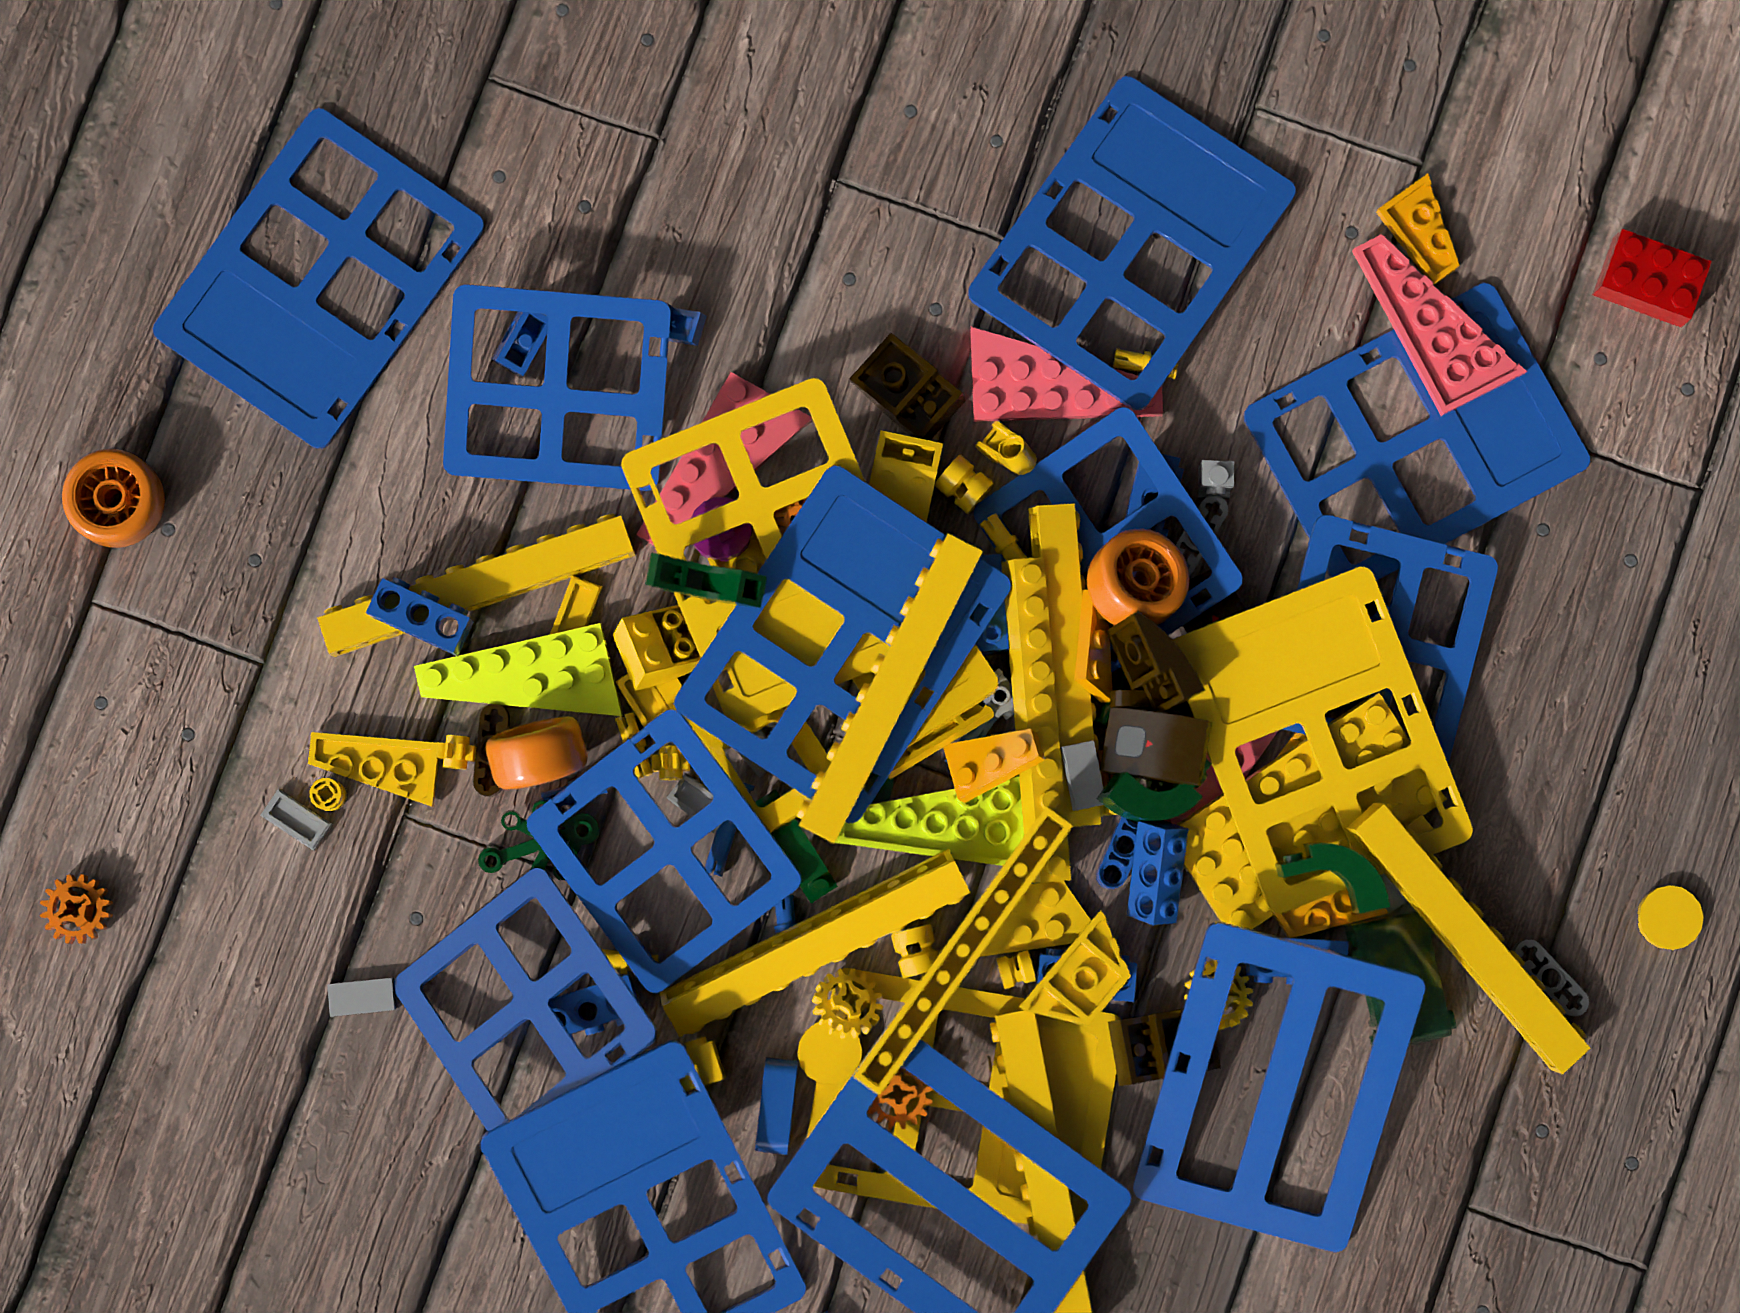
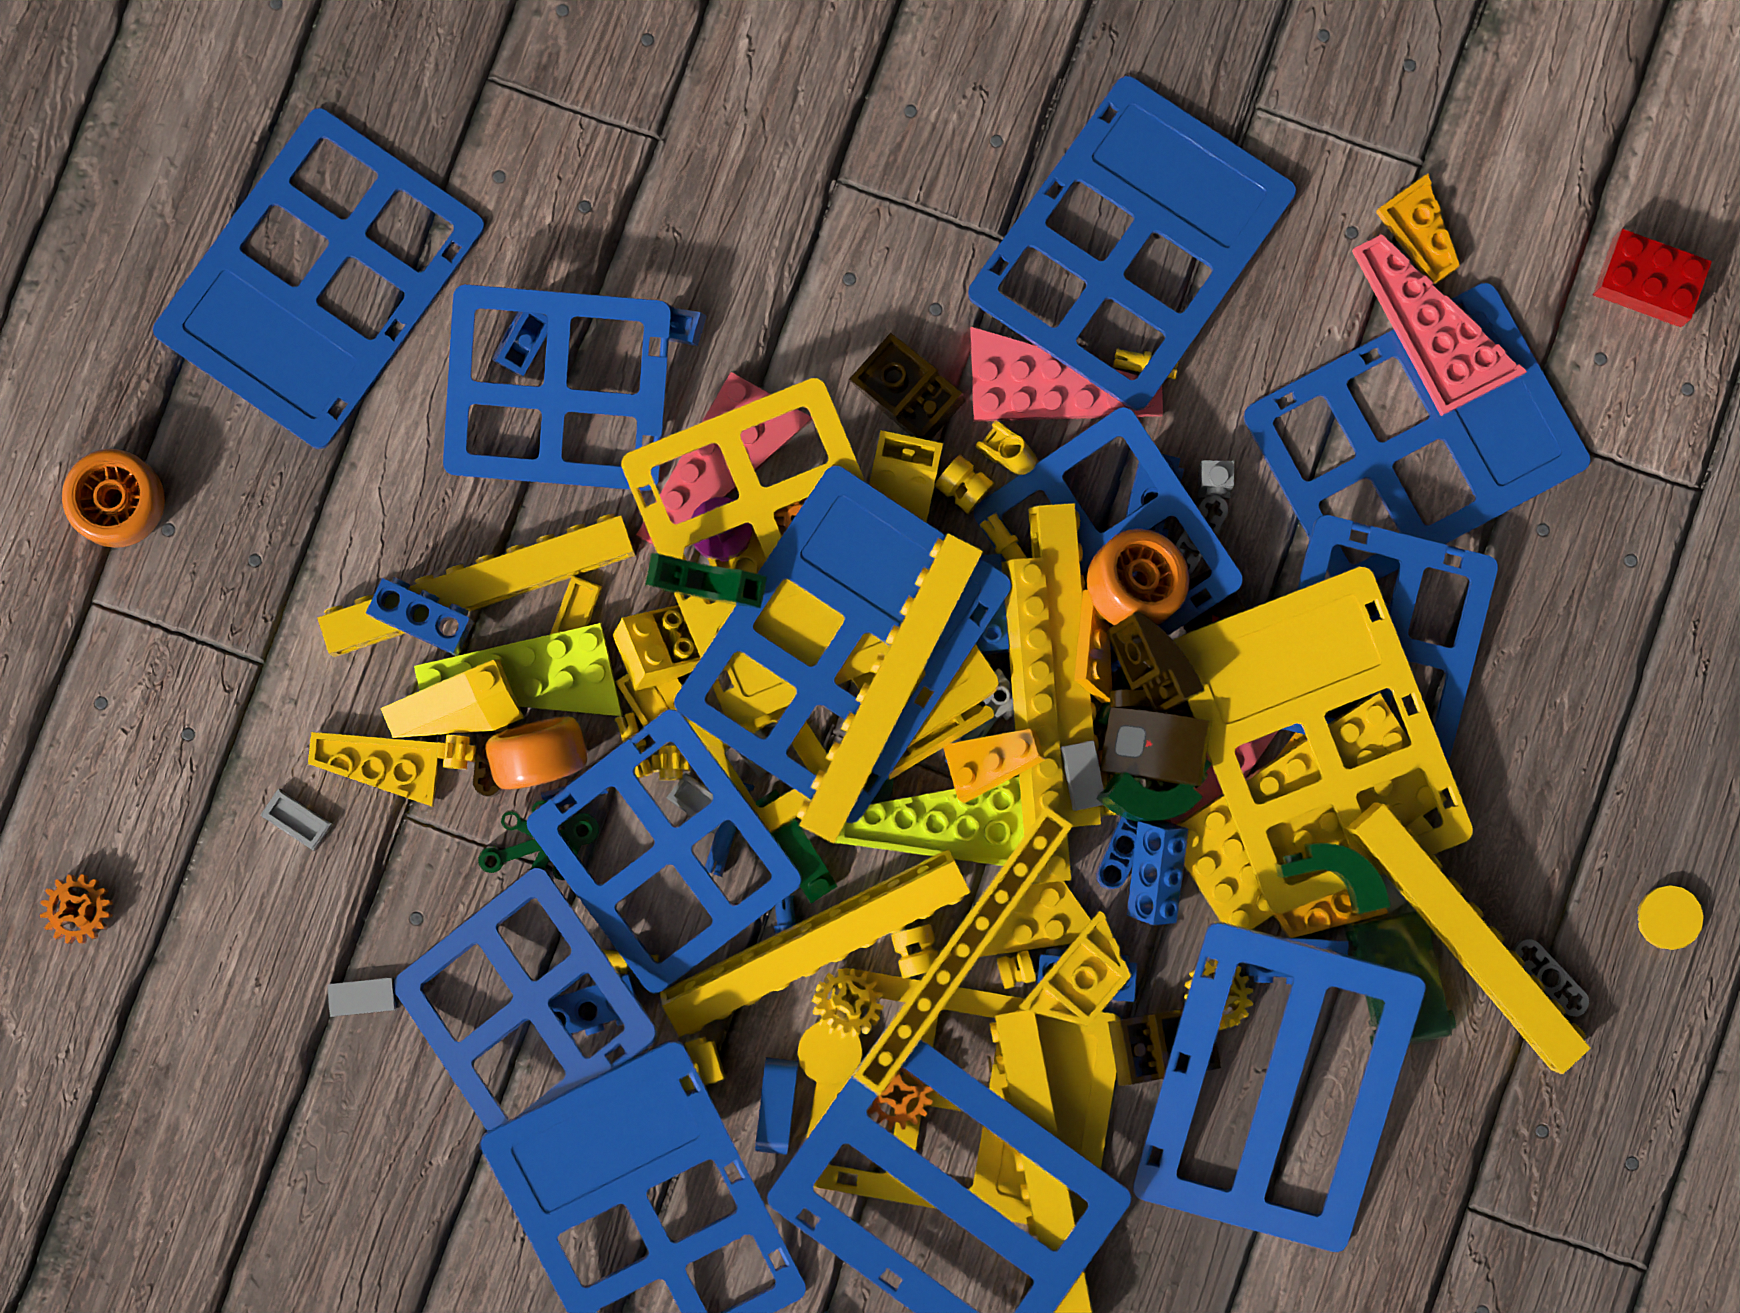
(333, 797): yellow wheel -> none
(462, 704): none -> yellow wedge

